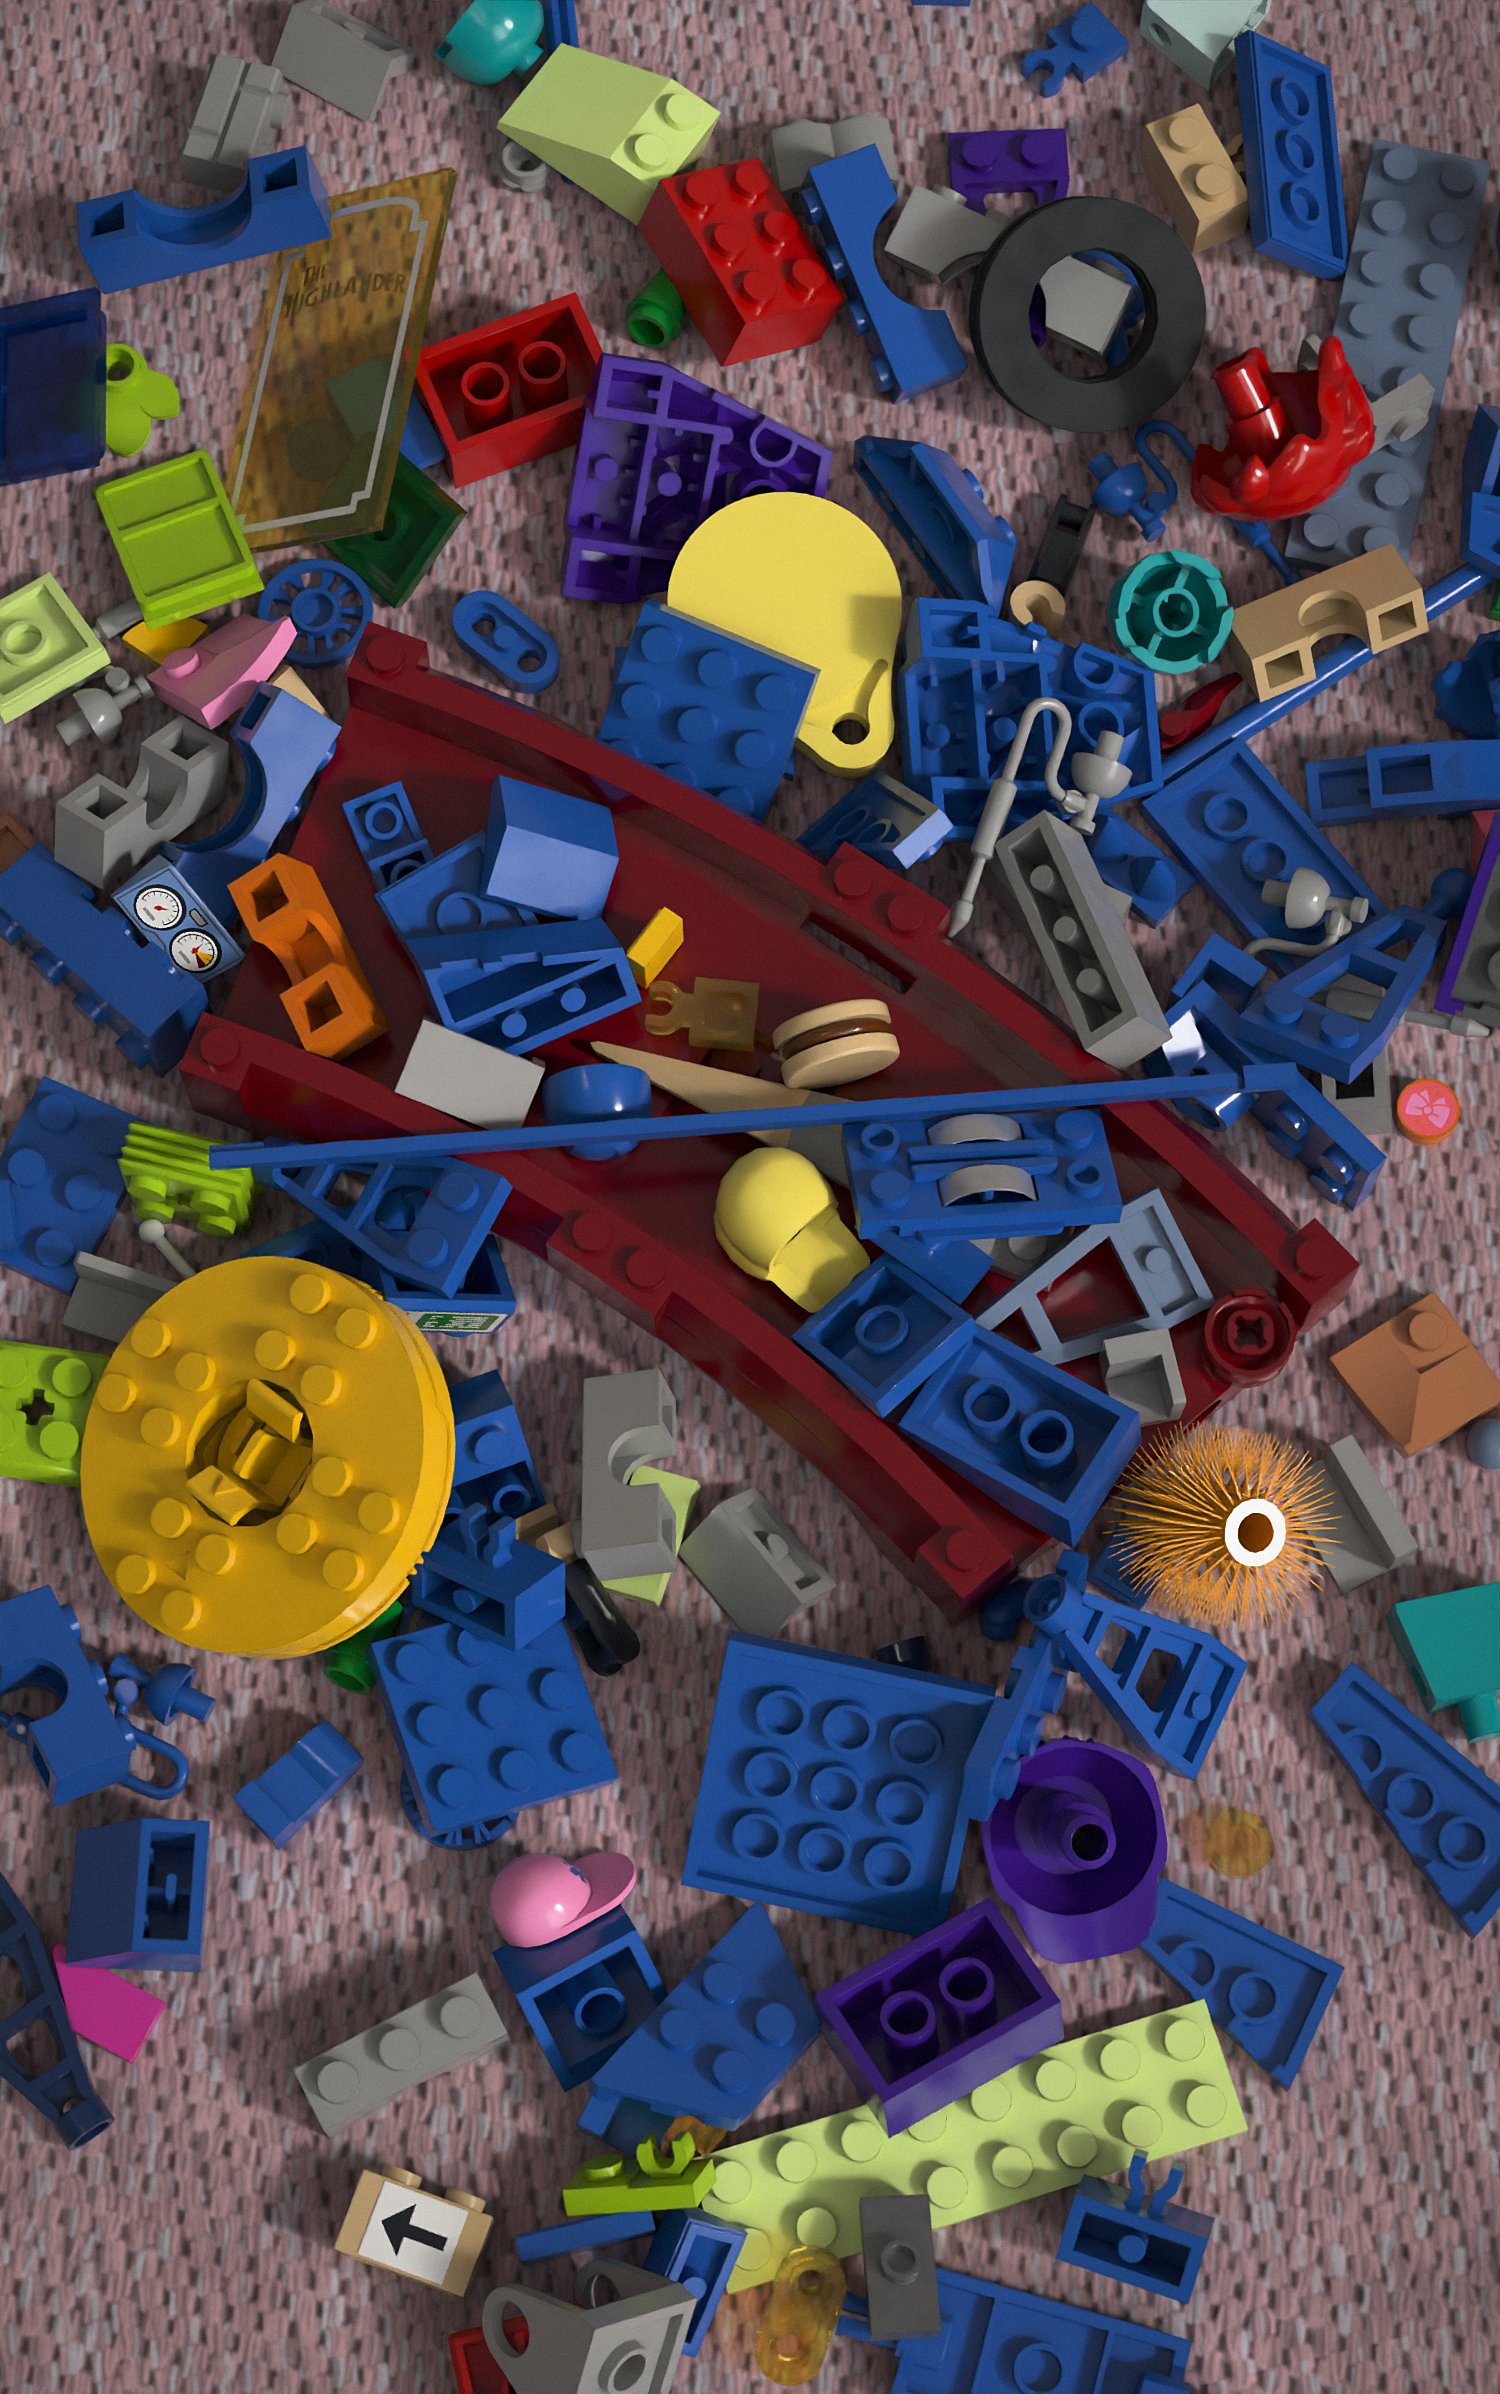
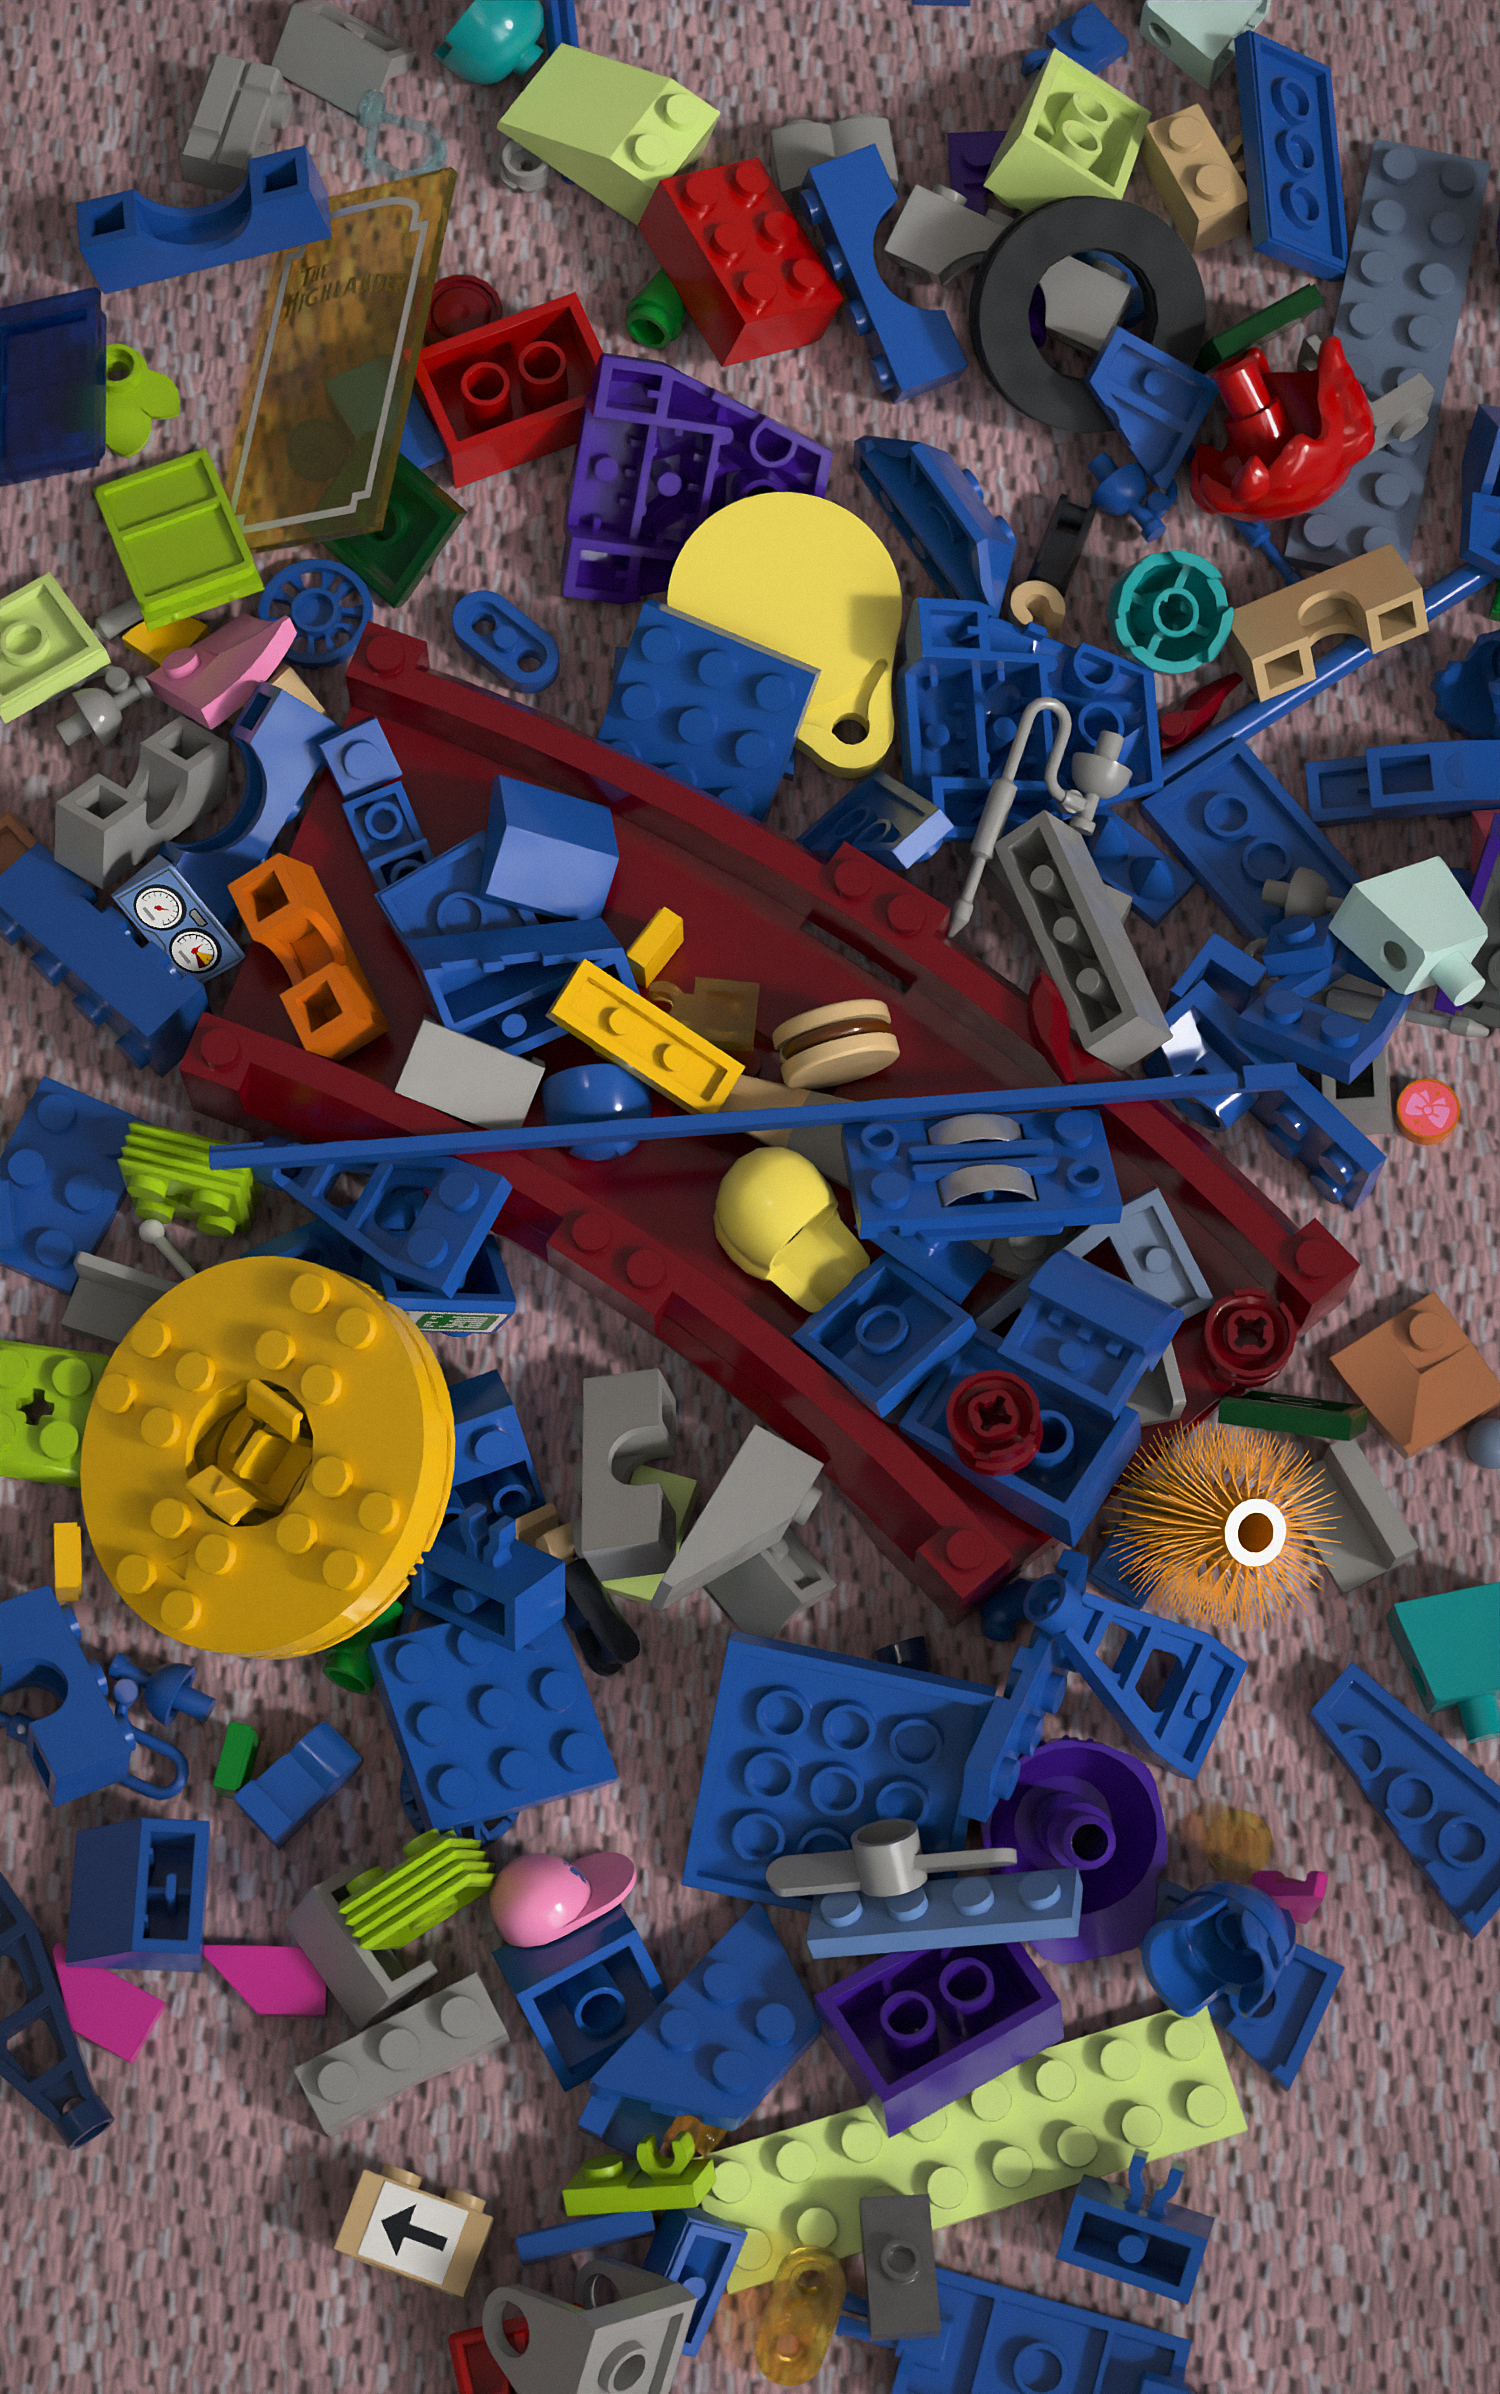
(68, 1561): none -> yellow tile
(236, 1759): none -> green tile
(272, 1979): none -> dark pink tile
(359, 758): none -> plate
(362, 1980): none -> light grey panel
(372, 113): none -> clear light blue piece
(419, 1893): none -> lime brick
(459, 306): none -> dark red wheel
(644, 1040): none -> yellow plate
(745, 1515): none -> light grey slope
(882, 1864): none -> light grey piece
(948, 1914): none -> medium blue plate
(994, 1423): none -> dark red wheel
(1050, 1025): none -> dark red bar
(1067, 139): none -> yellowish green slope
(1089, 1333): none -> blue brick
(1149, 401): none -> blue wing
(1219, 1942): none -> blue helmet
(1258, 328): none -> dark green tile
(1292, 1894): none -> dark pink tile
(1294, 1414): none -> dark green tile
(1299, 945): none -> blue plate
(1415, 930): none -> light aqua torso

